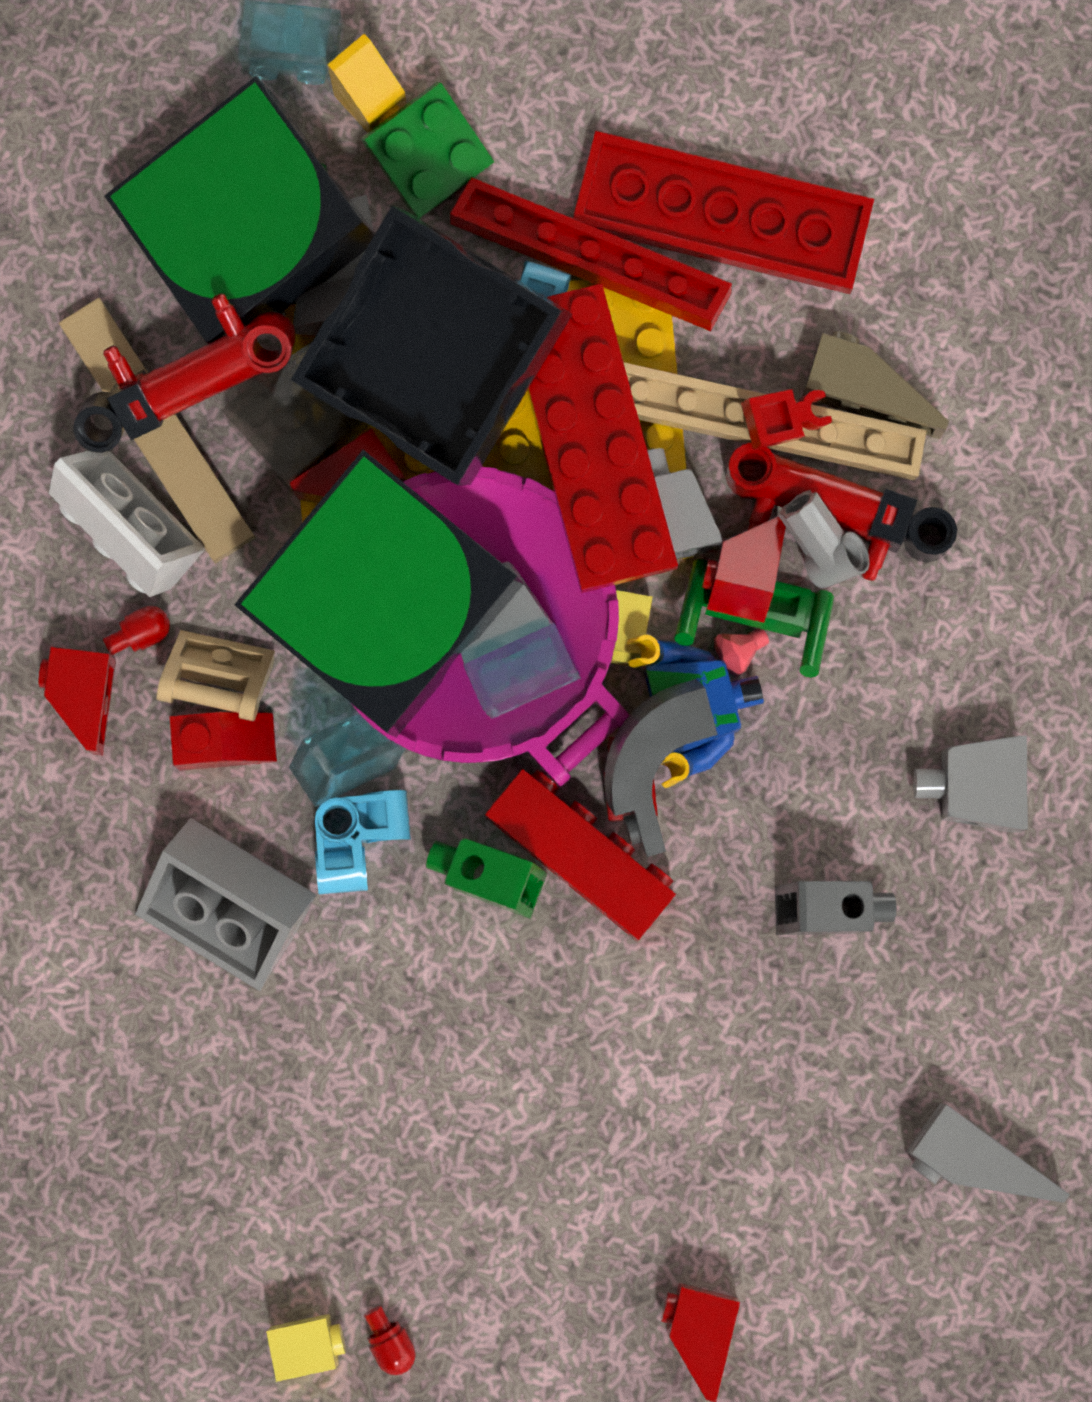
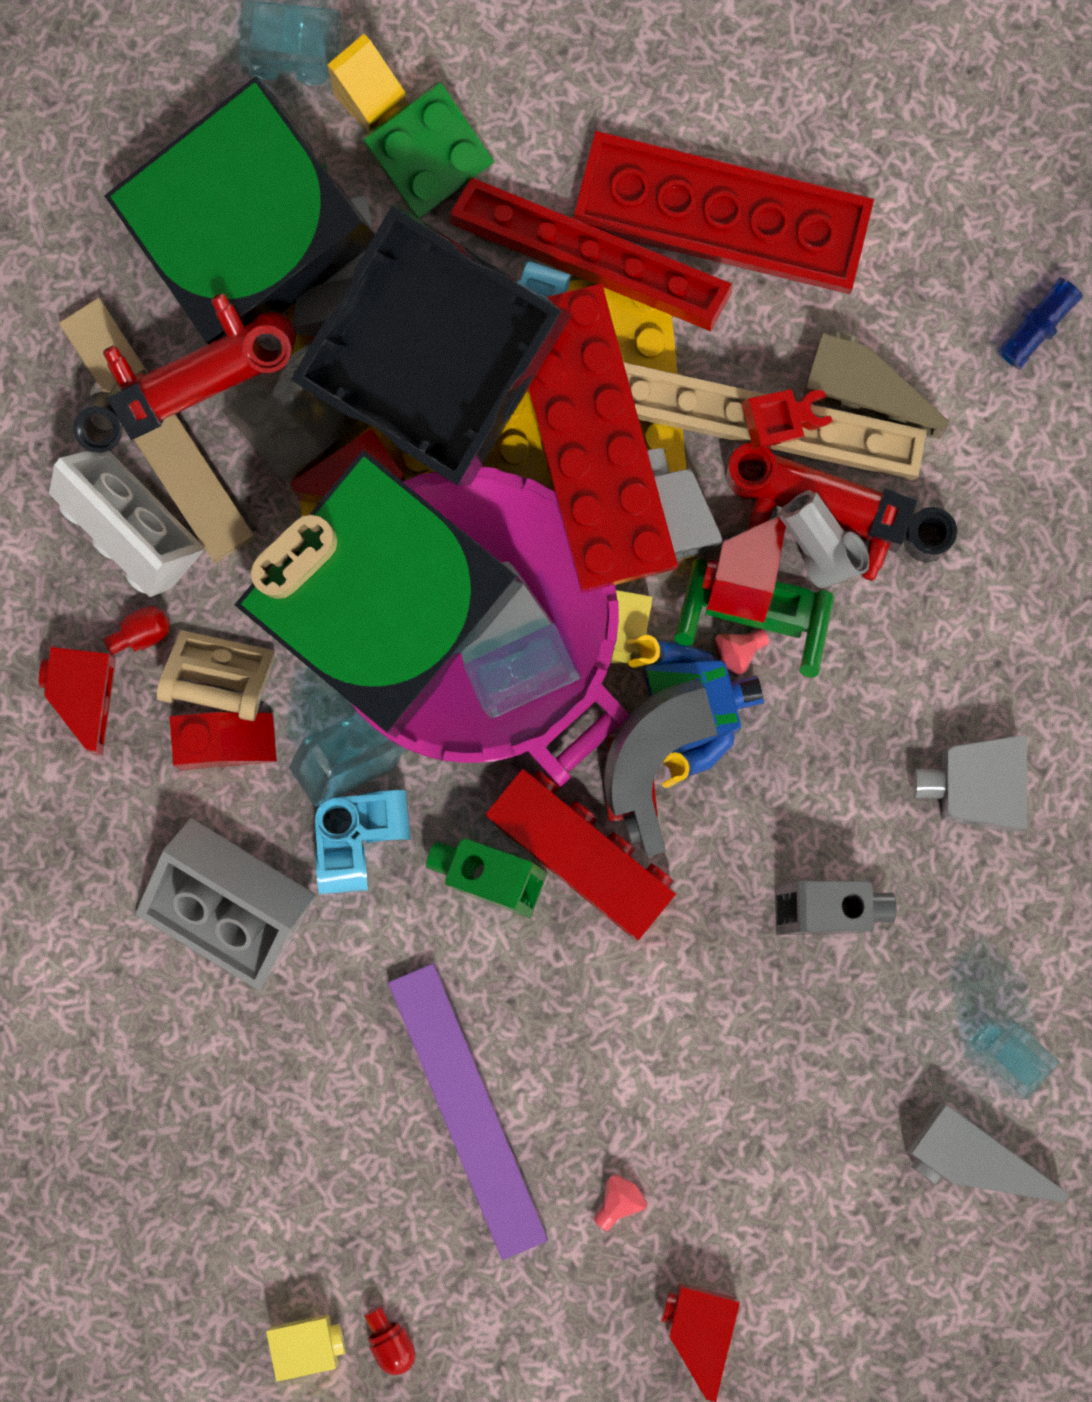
(285, 548): none -> tan beam
(468, 1111): none -> medium lavender tile
(620, 1200): none -> coral rock
(1011, 1058): none -> clear light blue brick
(1040, 323): none -> clear blue pin

